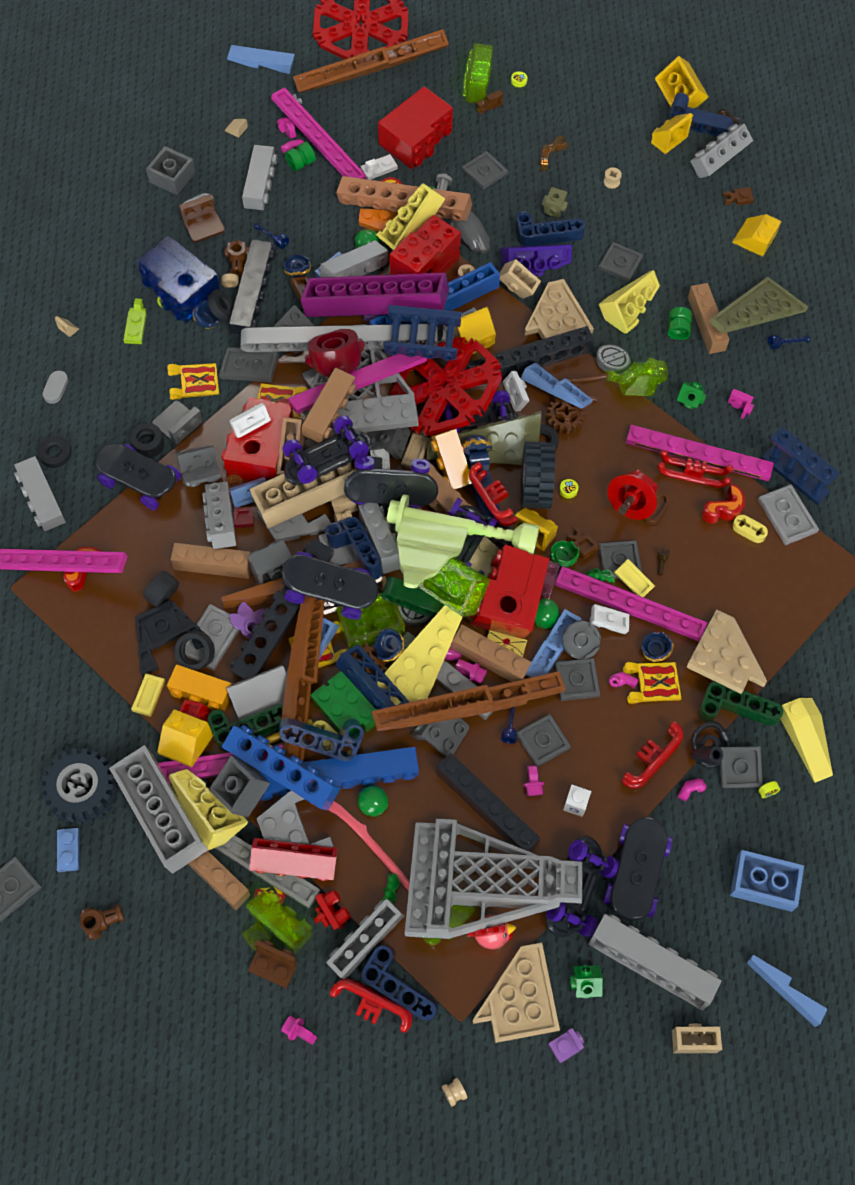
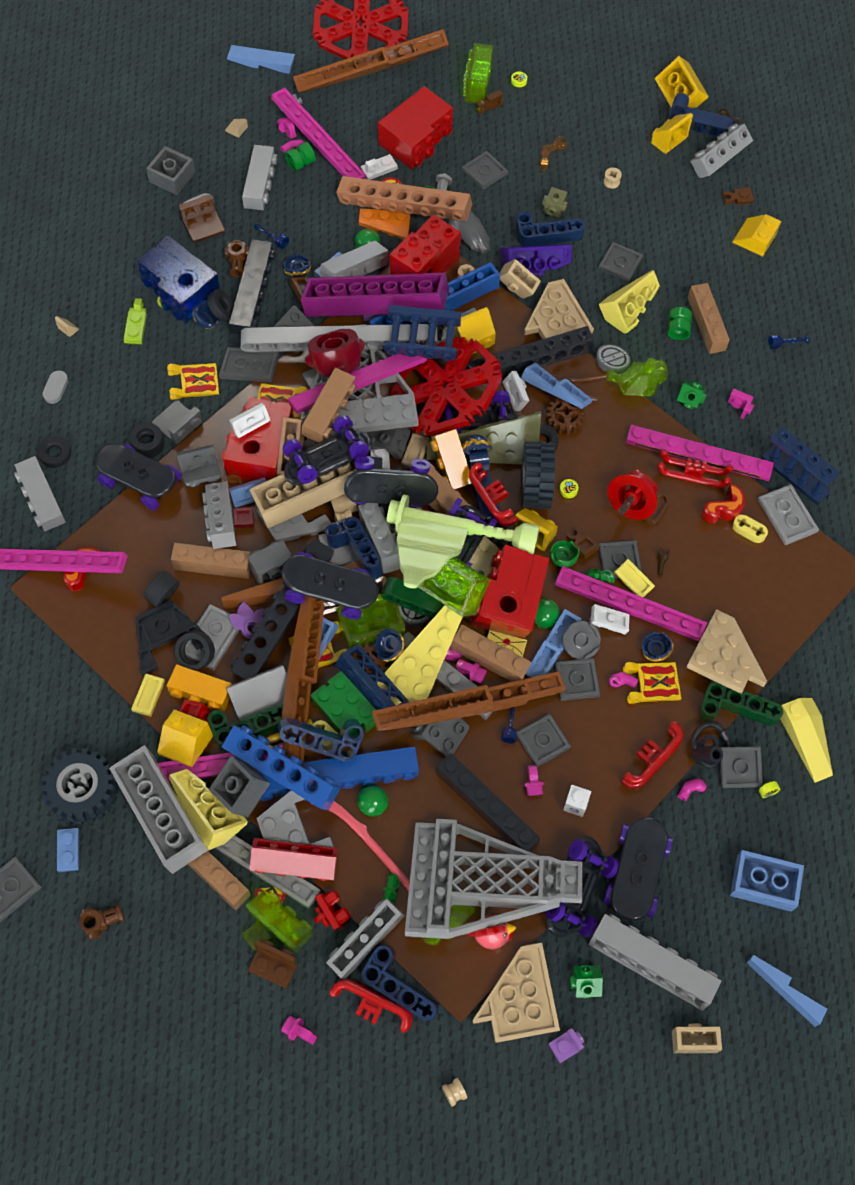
(230, 280): tan tile -> none
(411, 217): light yellow wedge -> none
(550, 579): clear pink leg -> none
(758, 305): olive wing -> none

